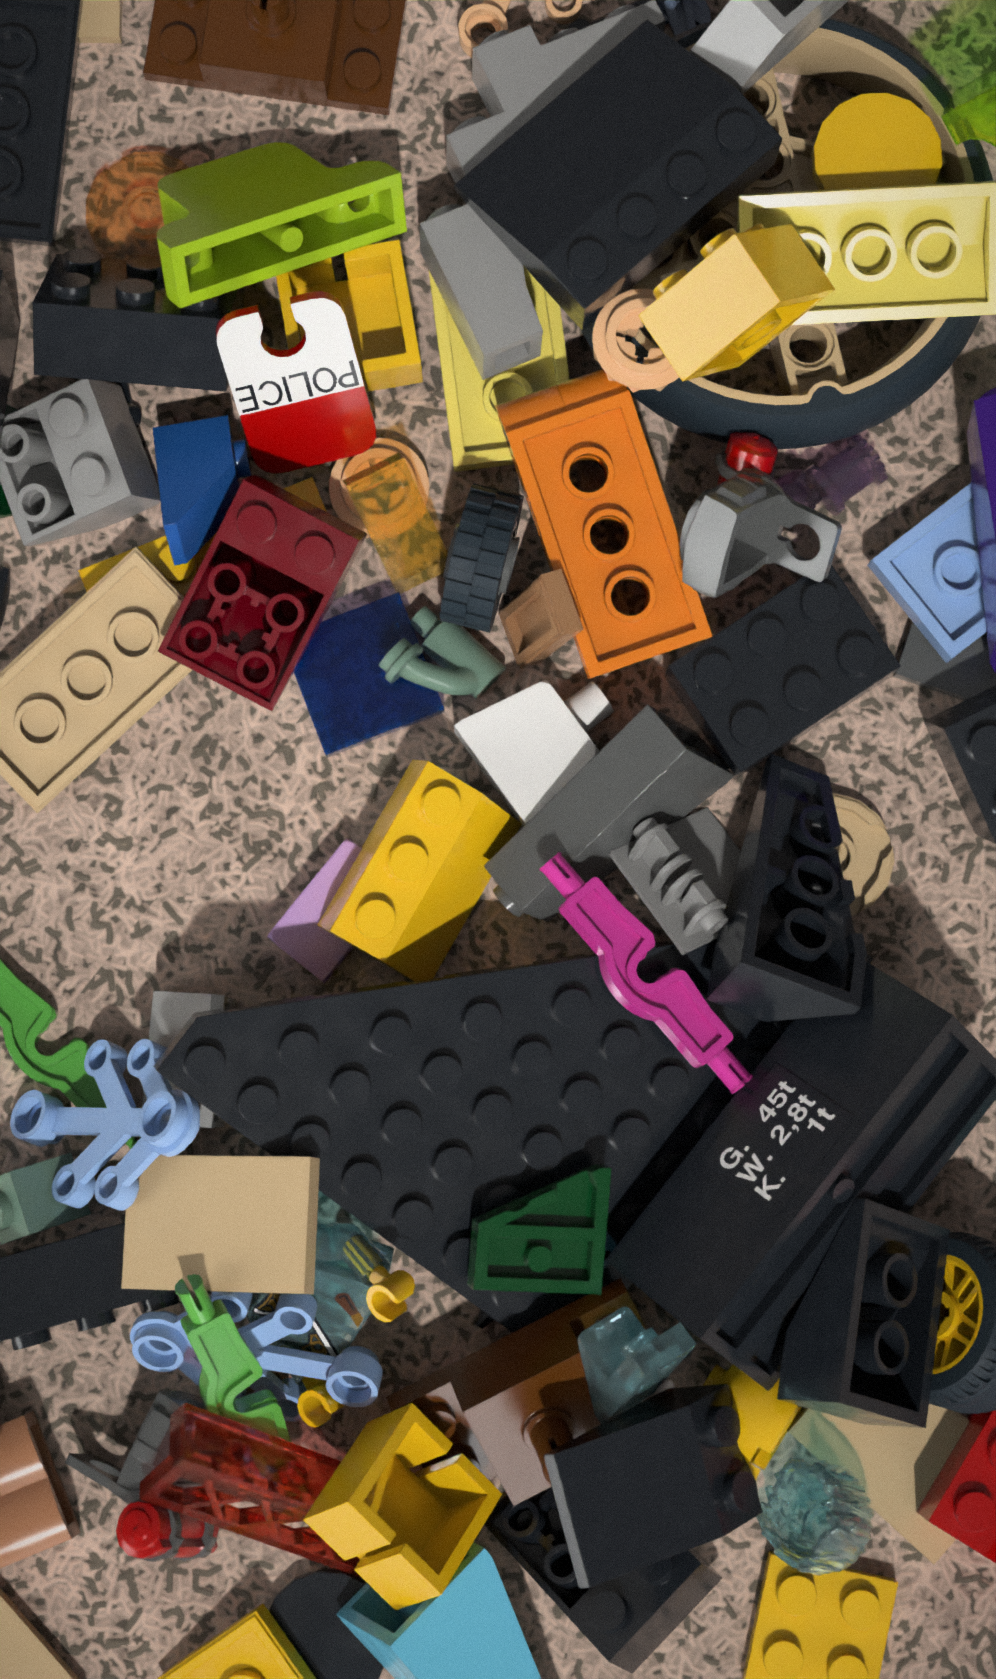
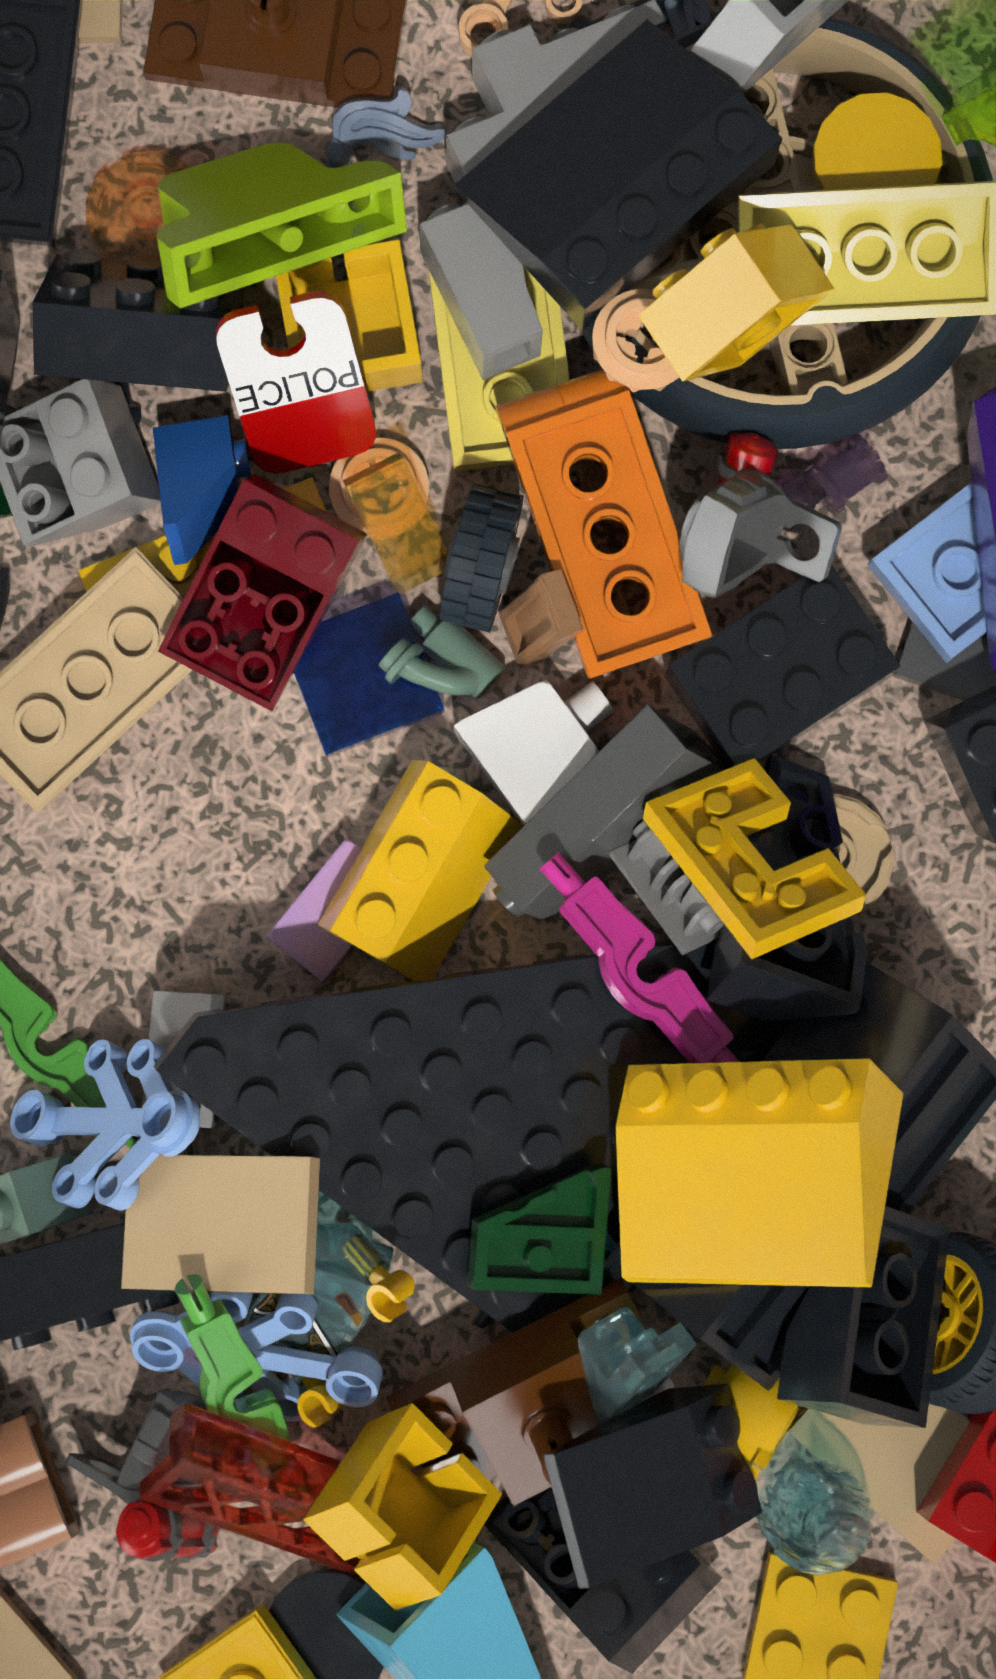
(381, 125): none -> sand blue piece
(706, 836): none -> yellow plate
(755, 1171): none -> yellow slope

